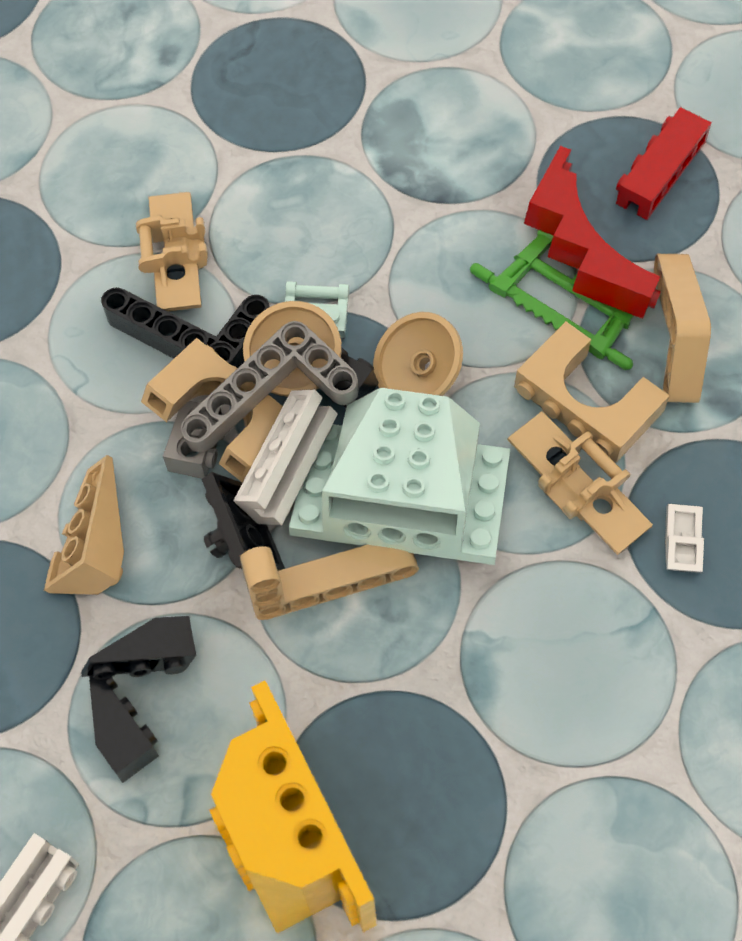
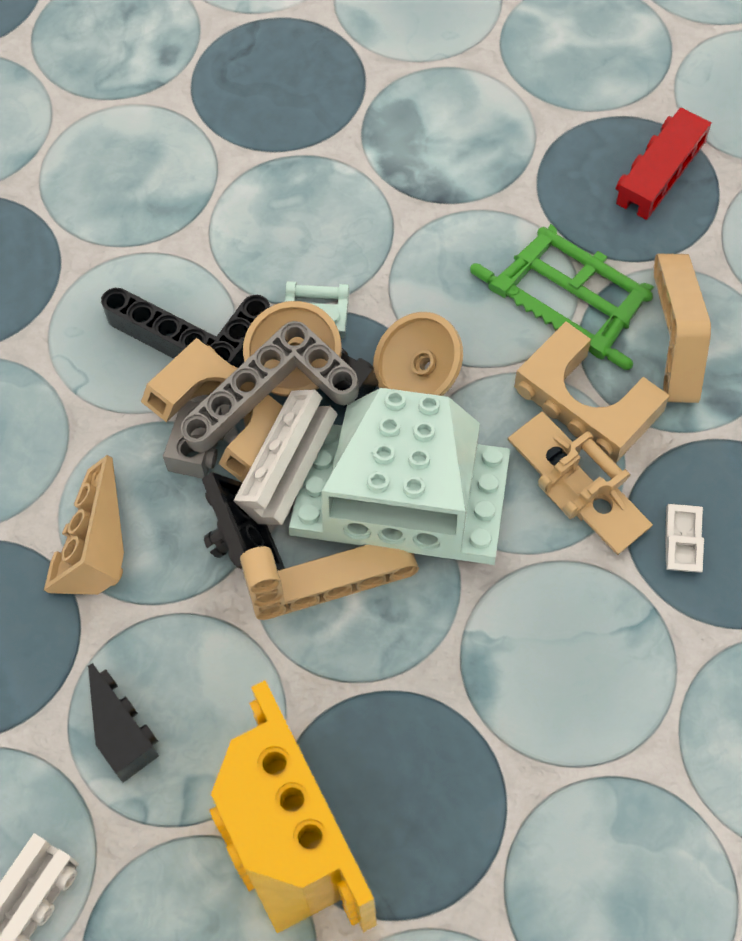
(155, 646): black slope -> none
(184, 251): tan piece -> none
(602, 270): red arch -> none

